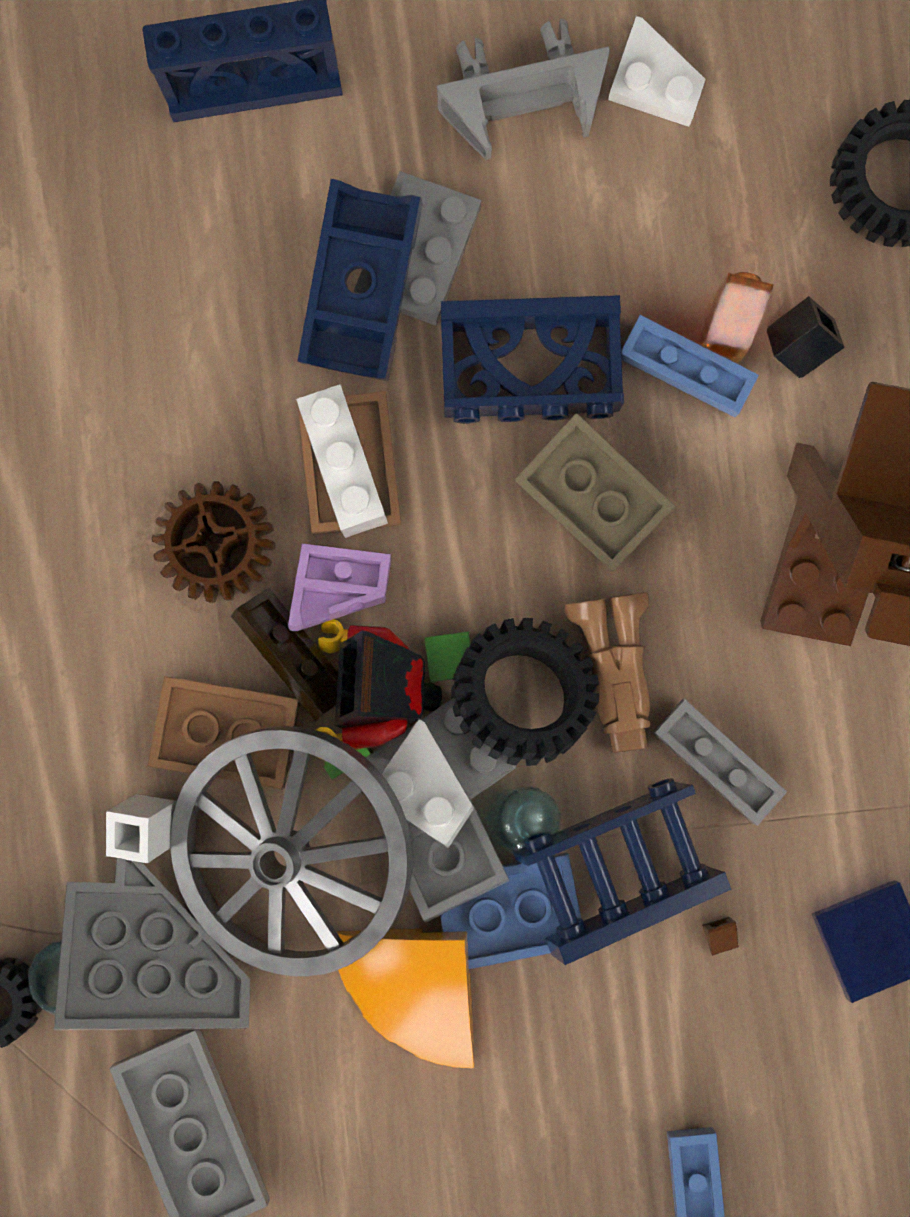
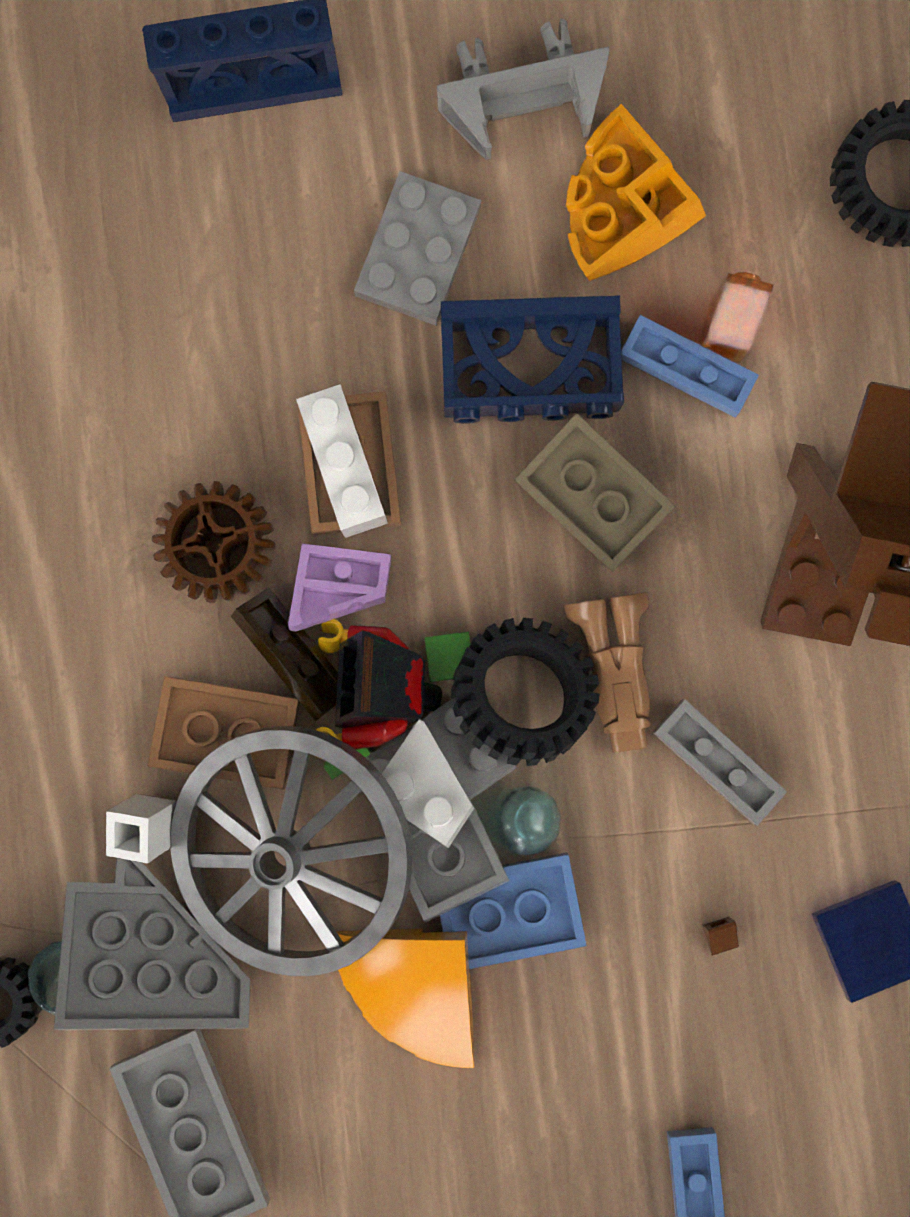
(367, 233): dark blue piece -> none
(625, 198): none -> light orange brick
(656, 77): white wing -> none
(656, 899): dark blue fence -> none
(804, 337): black panel -> none

